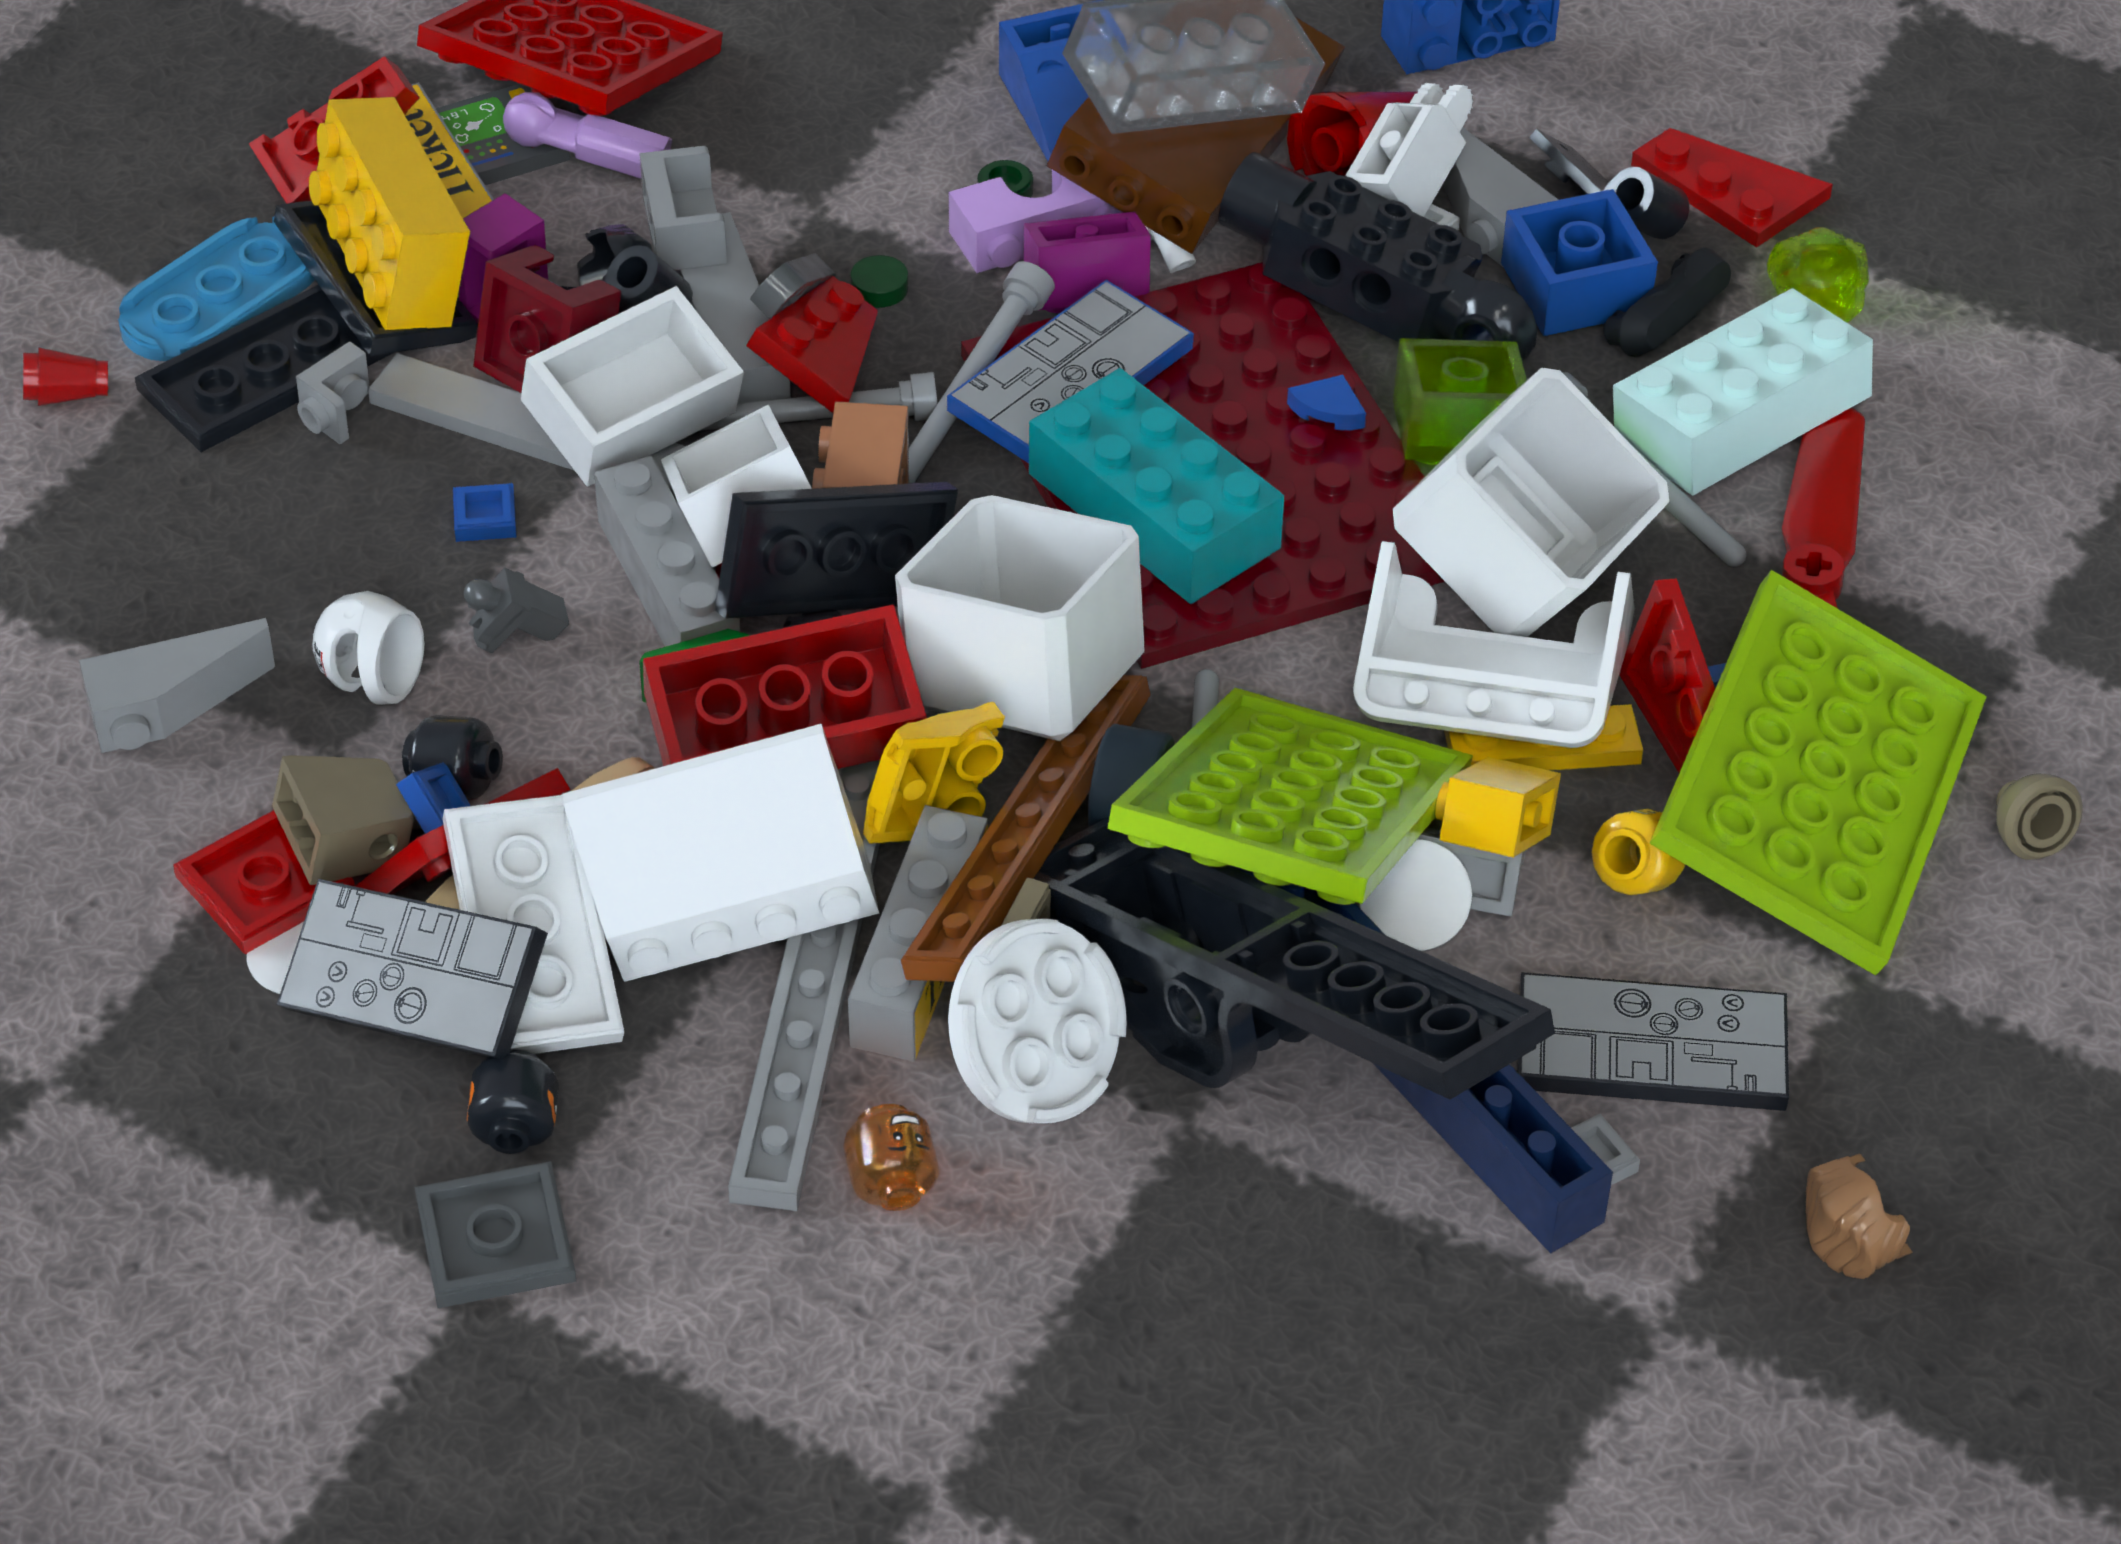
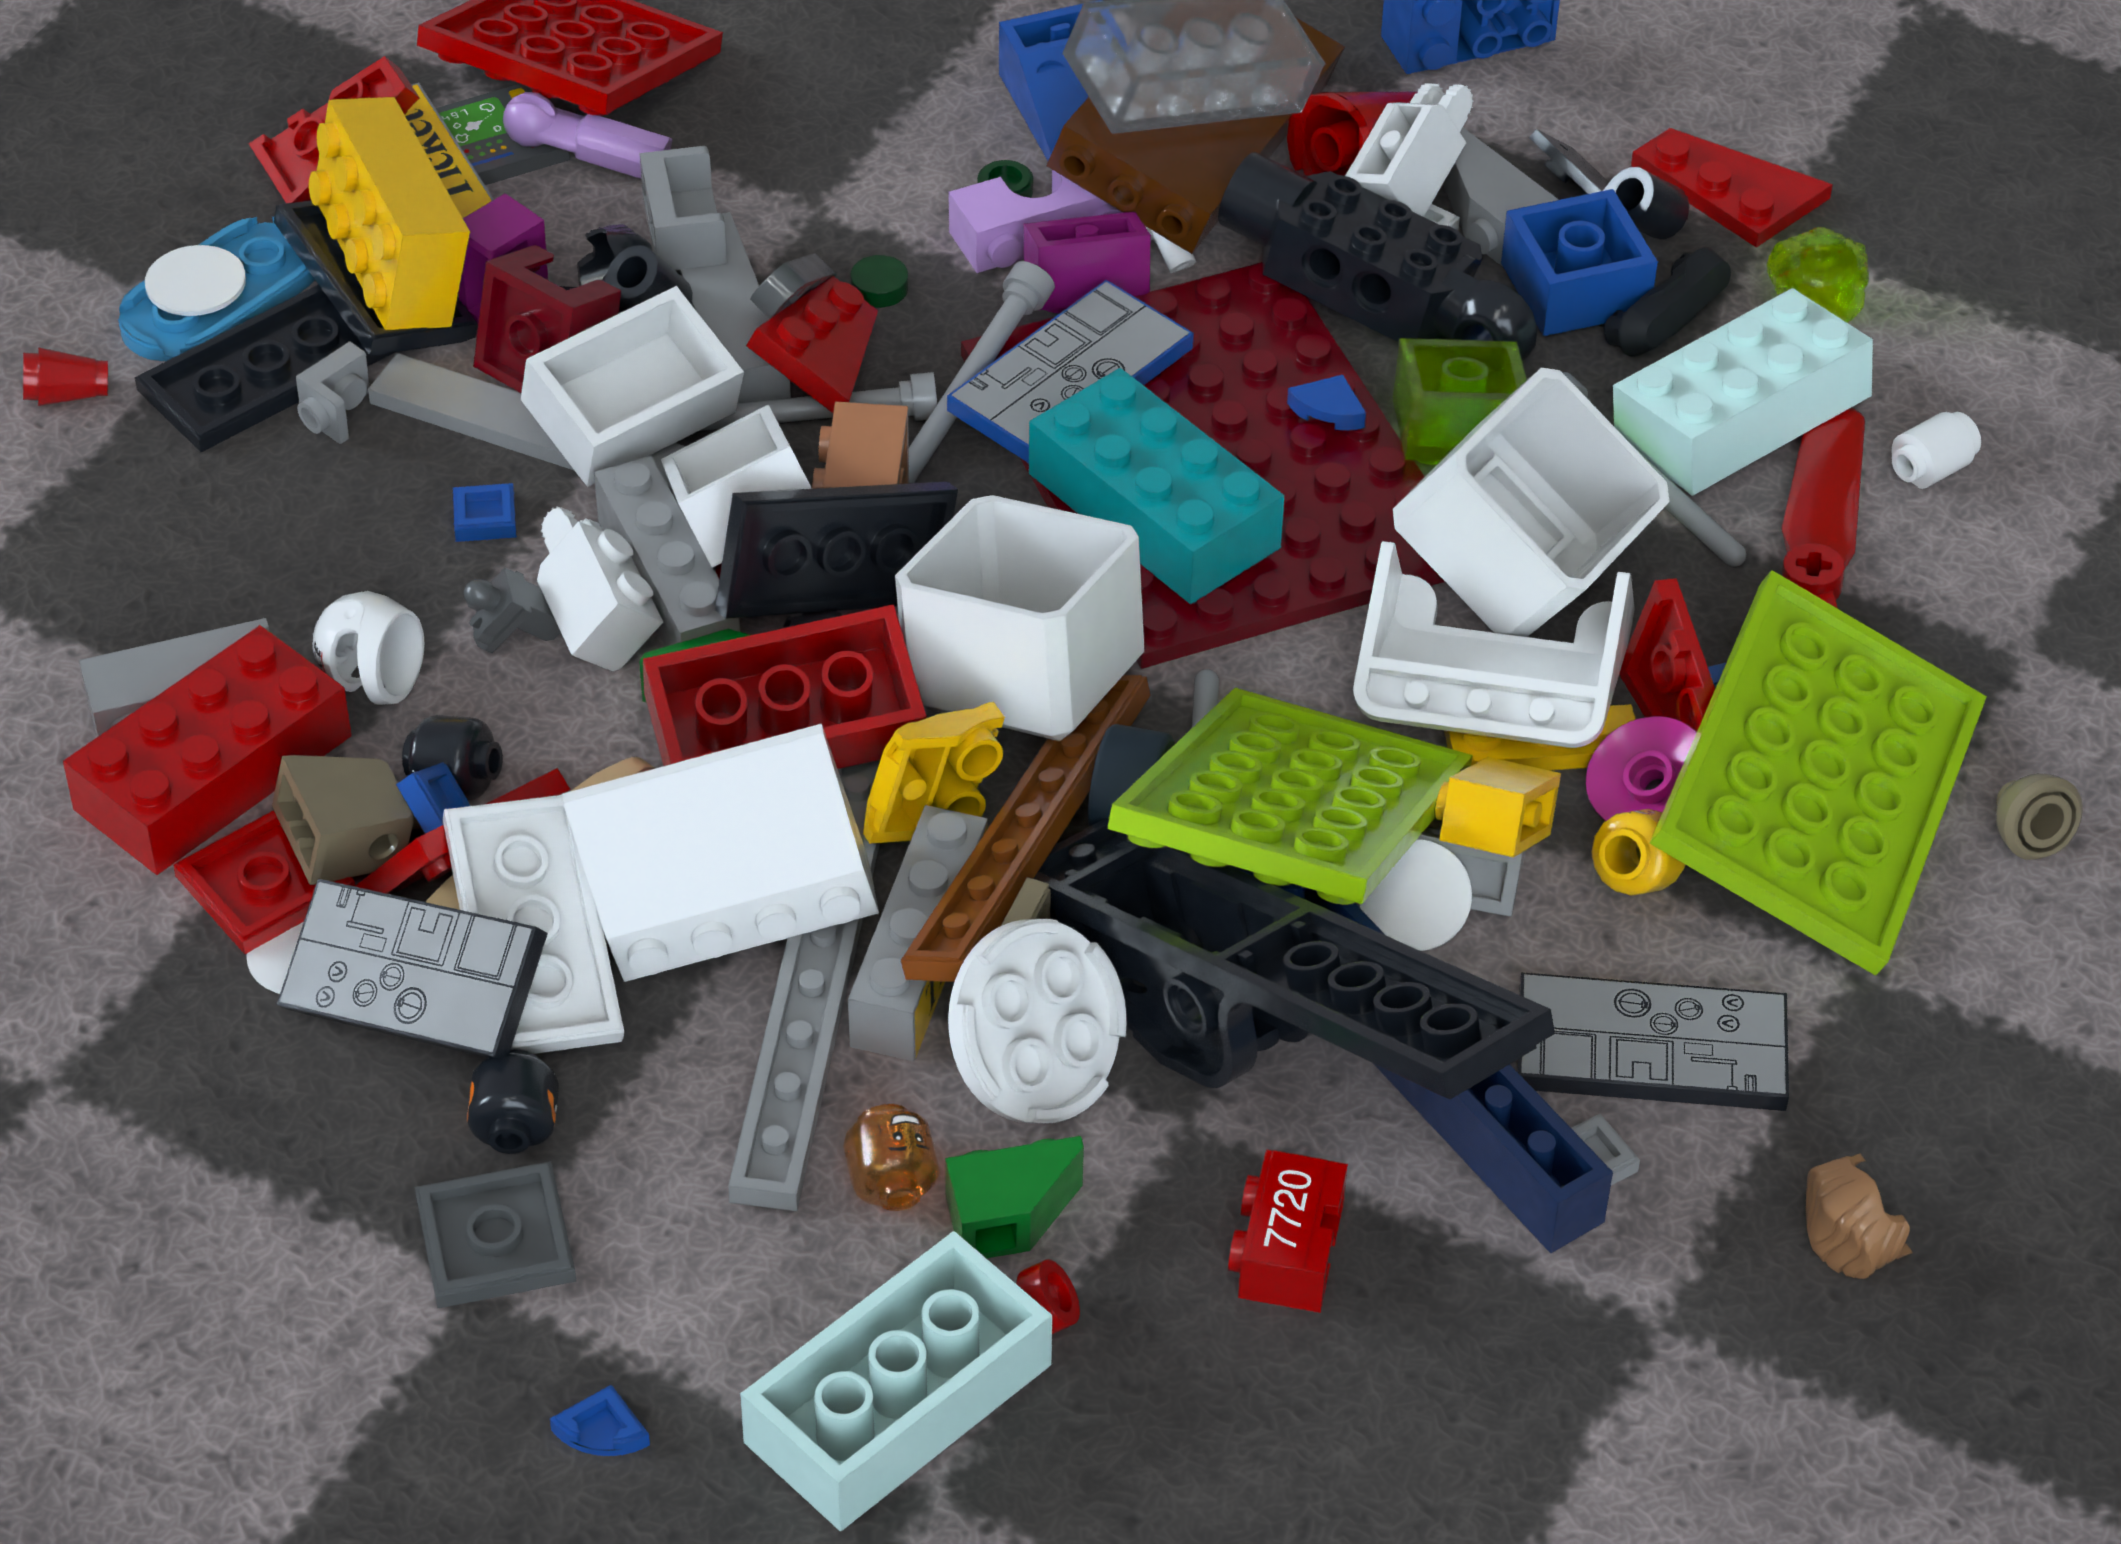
(195, 280): none -> white piece
(206, 749): none -> red brick
(595, 590): none -> white hinge
(601, 1424): none -> blue tile
(896, 1380): none -> light aqua brick
(1012, 1194): none -> green slope
(1052, 1290): none -> red tile
(1290, 1230): none -> red brick
(1632, 759): none -> dark pink dish
(1935, 448): none -> white brick

